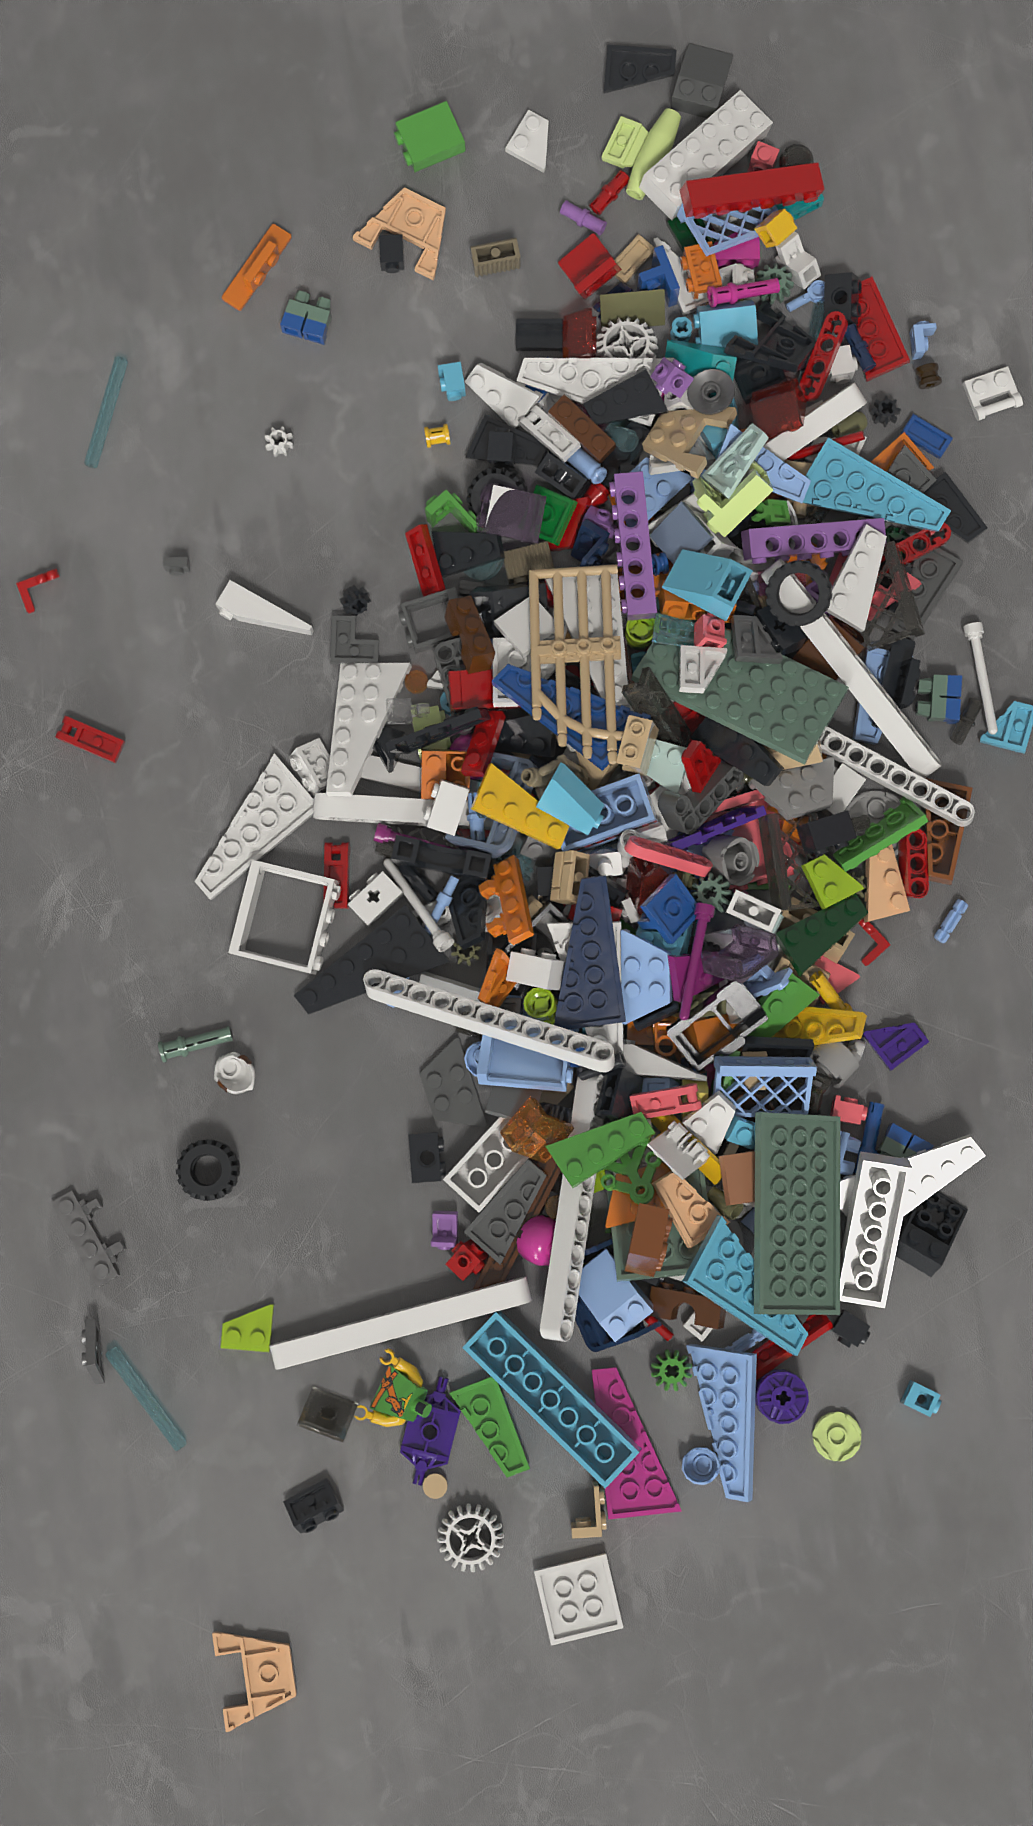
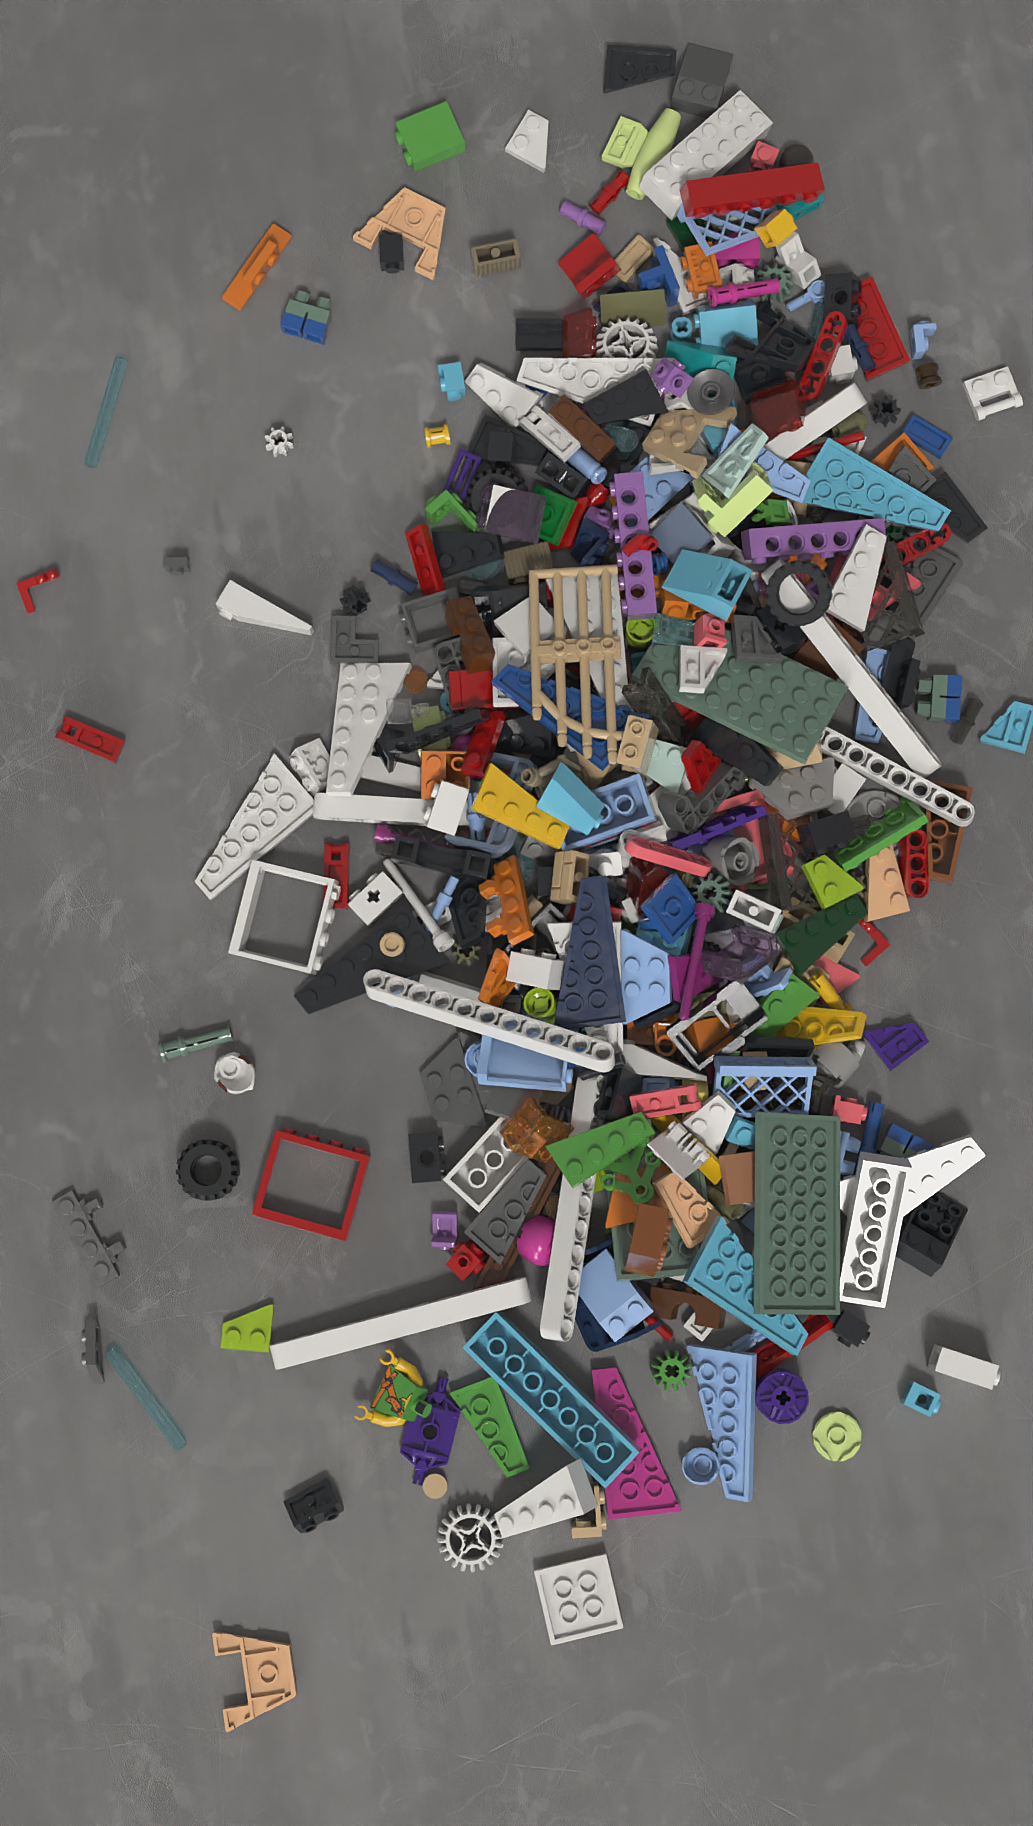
(308, 1225): none -> red window
(327, 1414): clear smoke slope -> none
(392, 944): none -> tan tile
(394, 576): none -> dark blue pin
(418, 883): black axle -> none
(461, 454): none -> dark purple tile
(551, 1501): none -> white wedge
(640, 542): none -> red arm
(951, 921): light blue axle -> none
(964, 1367): none -> white brick
(974, 633): white piece -> none

